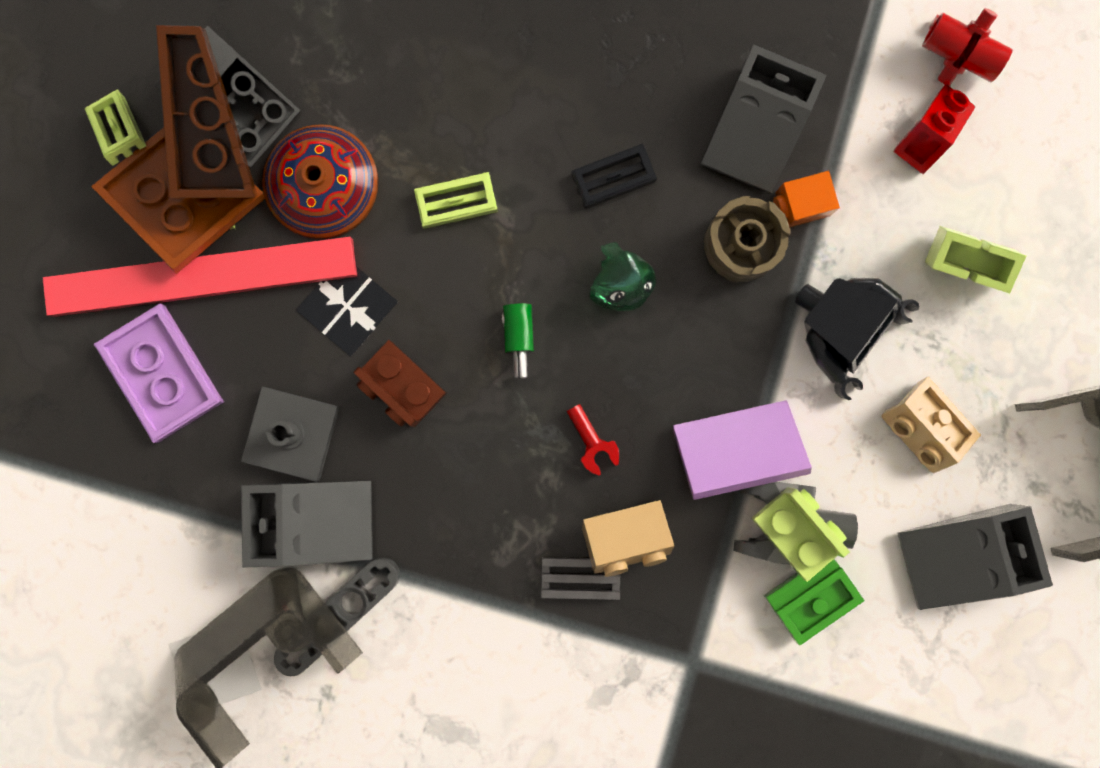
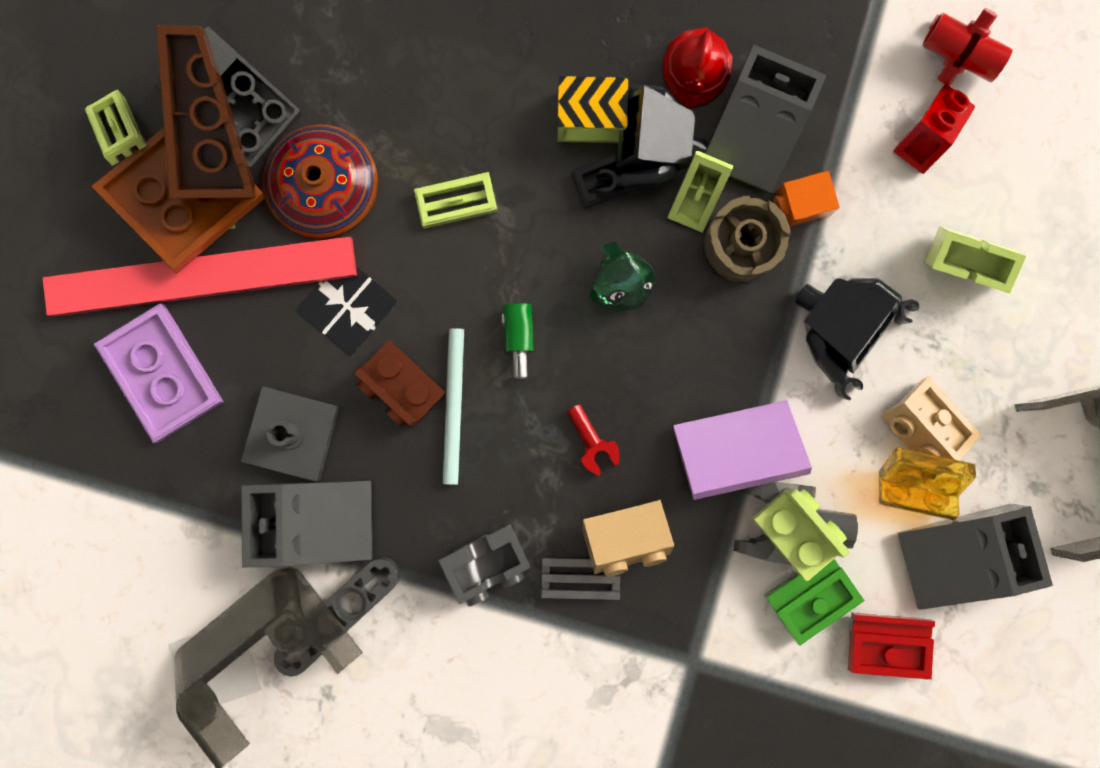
(453, 406): none -> light aqua bar
(484, 564): none -> dark grey cylinder
(592, 109): none -> piece
(655, 142): none -> black torso
(697, 67): none -> red piece
(700, 191): none -> yellowish green slope
(891, 646): none -> red plate
(924, 483): none -> clear yellow bracket

